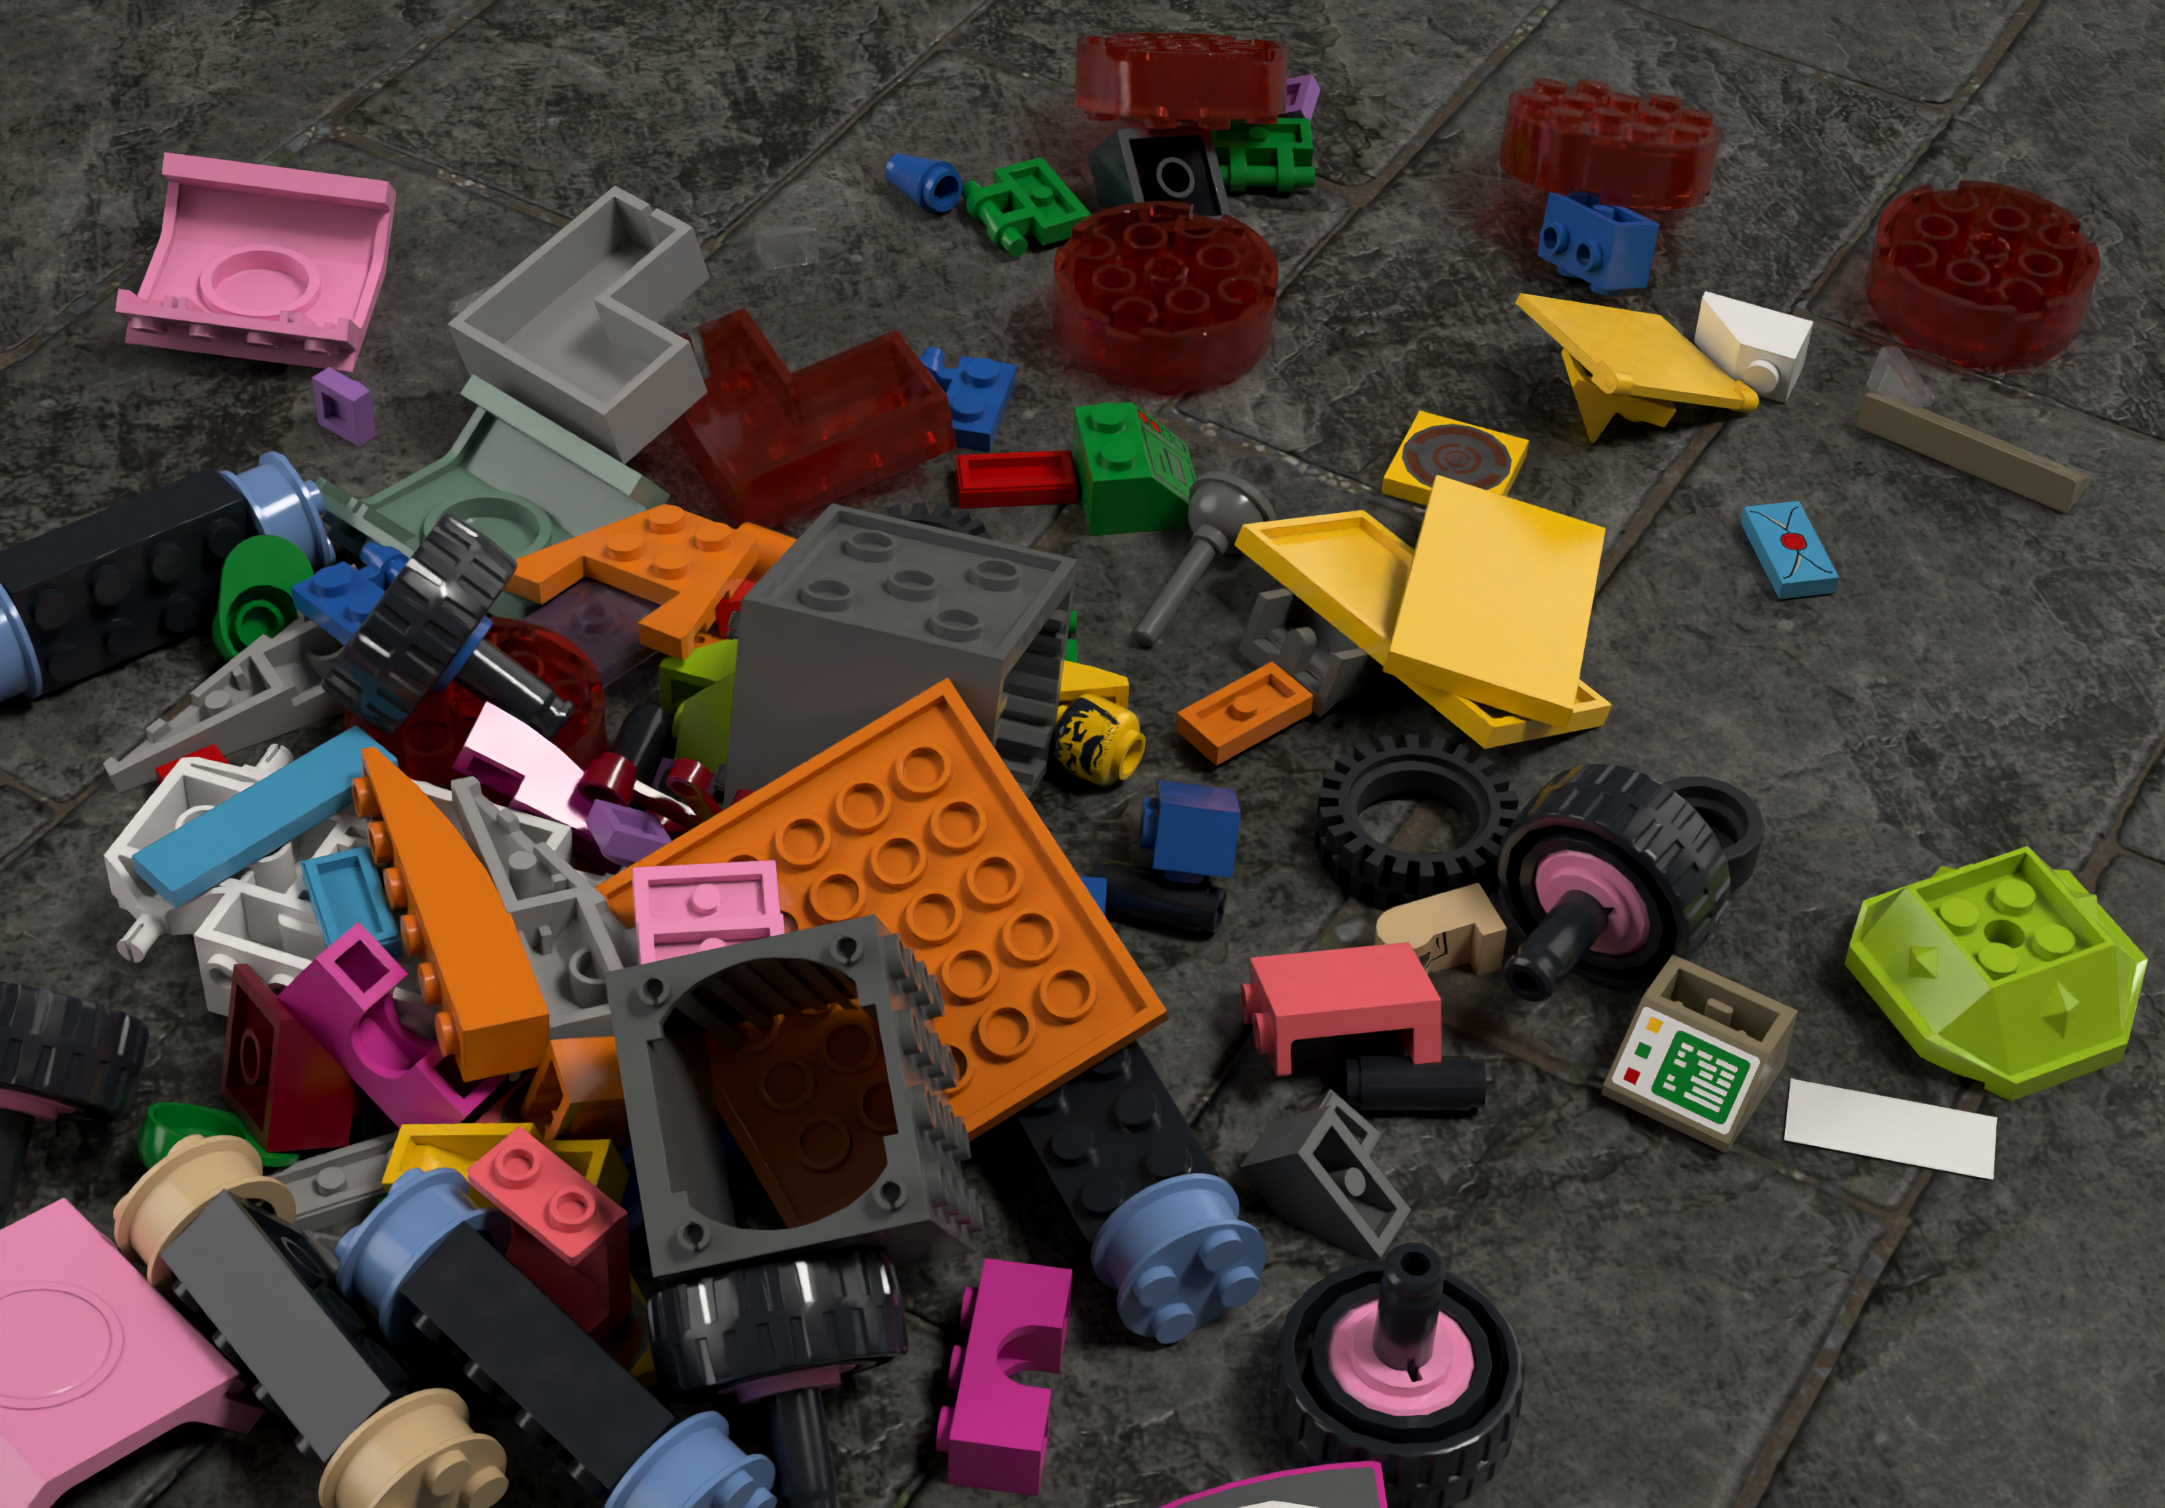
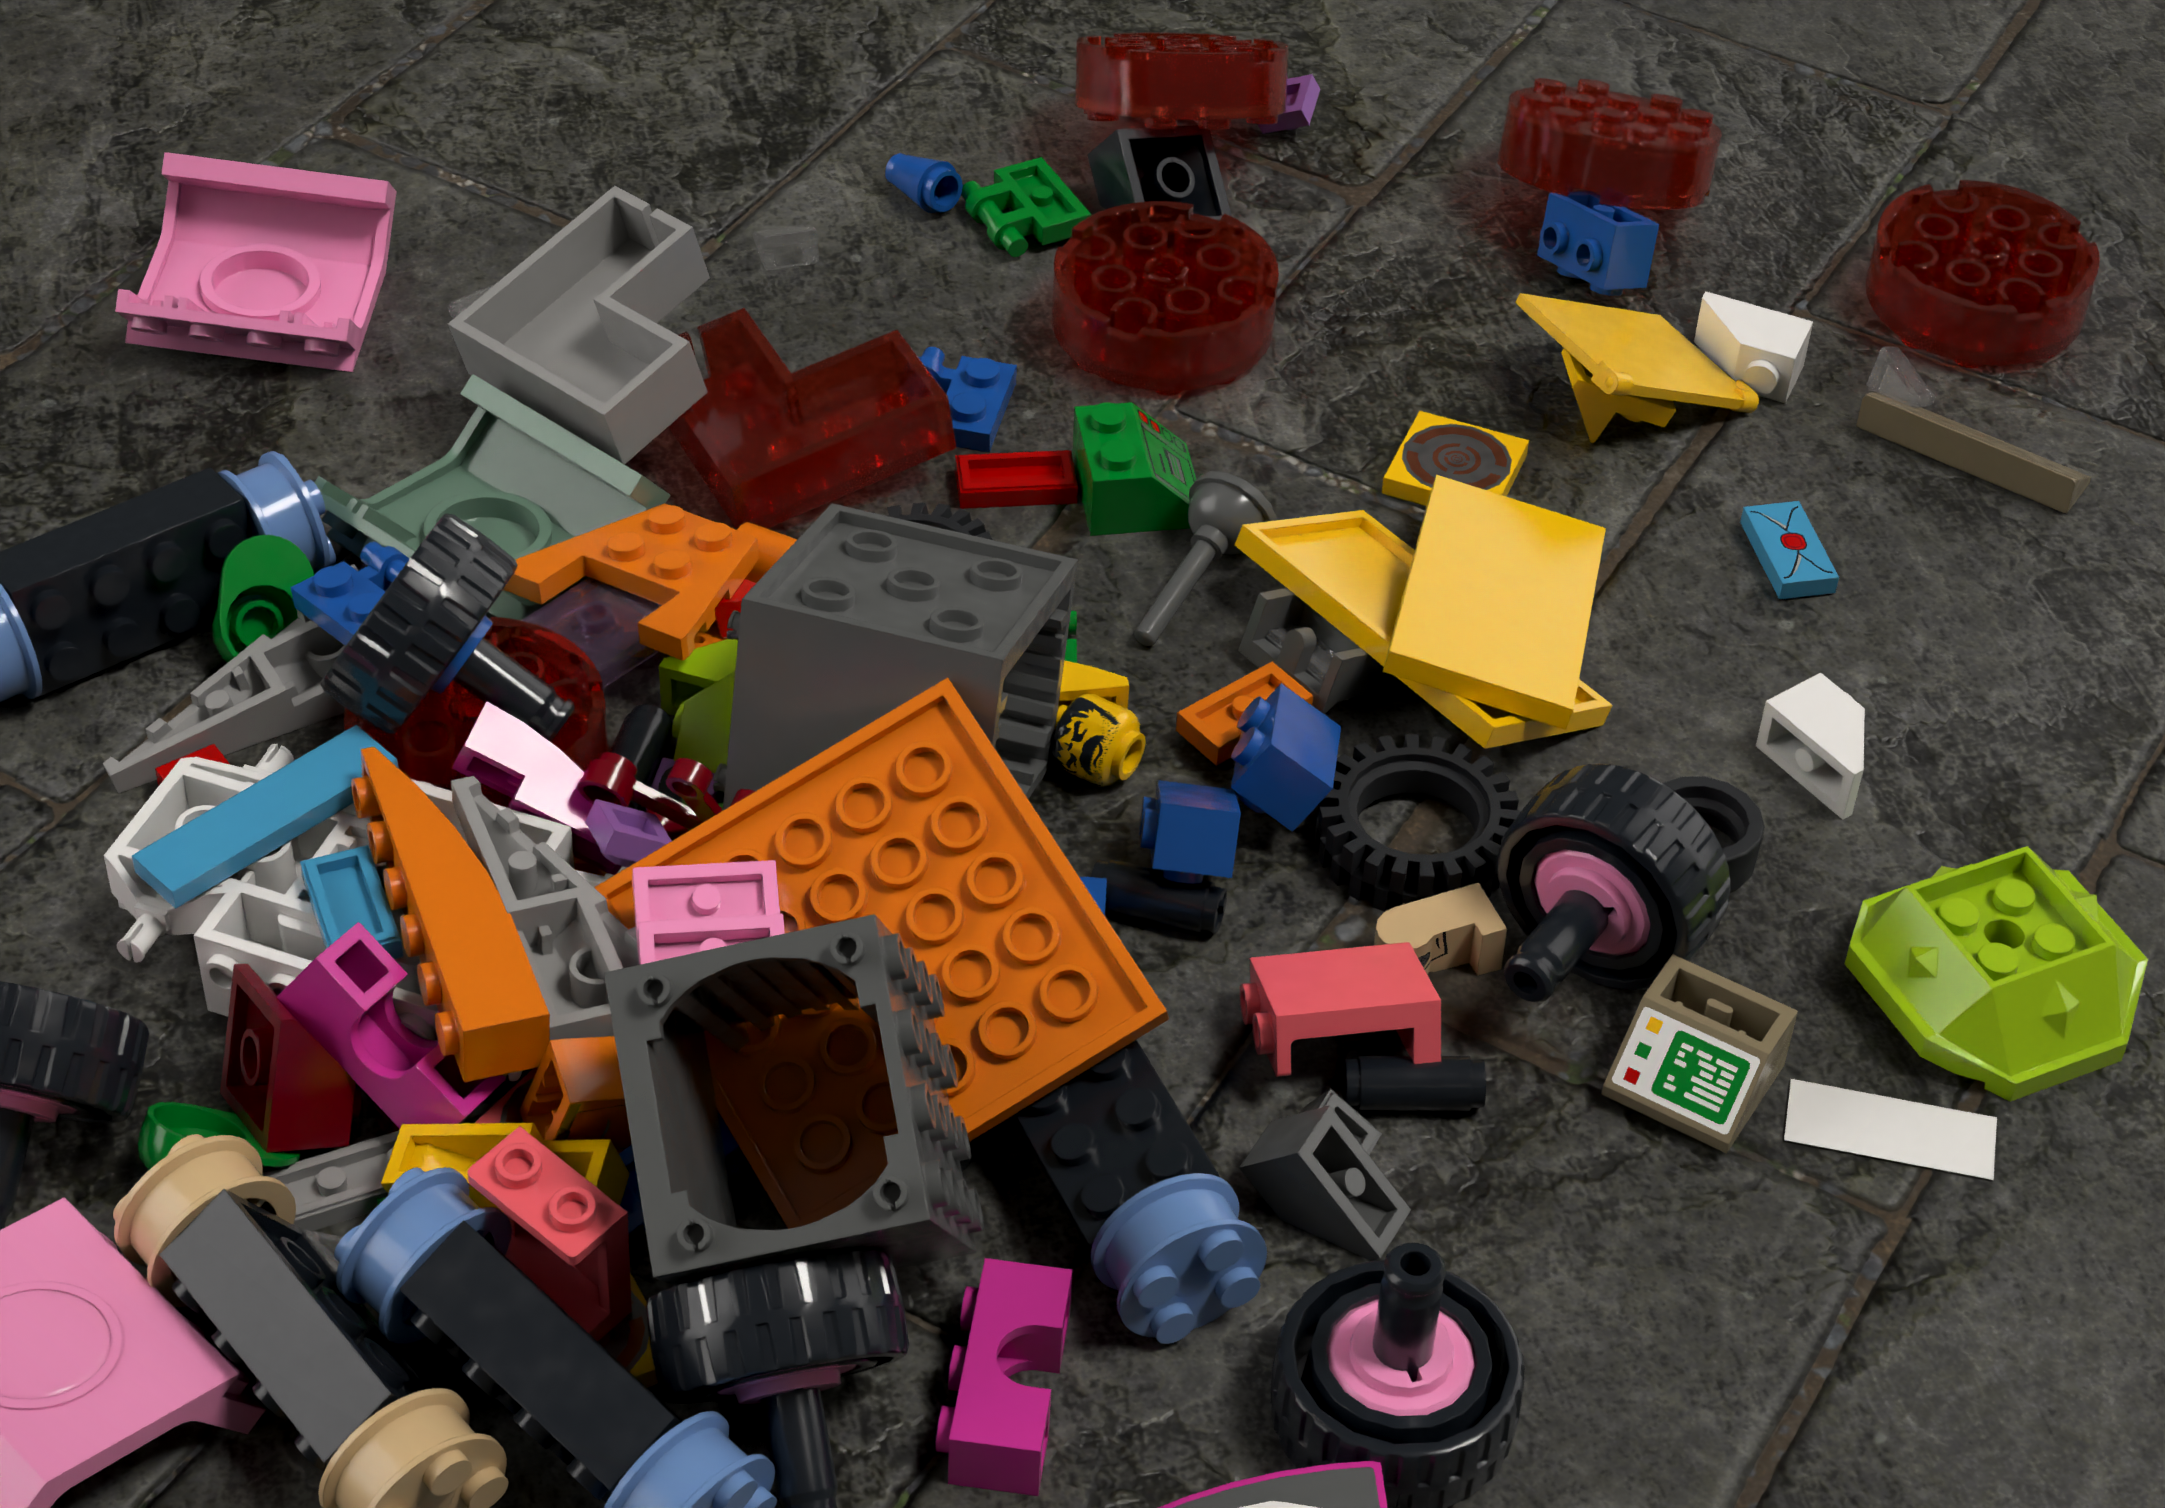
(344, 406): medium lavender plate -> none
(1278, 146): green plate -> none
(1284, 757): none -> blue brick
(1817, 740): none -> white slope

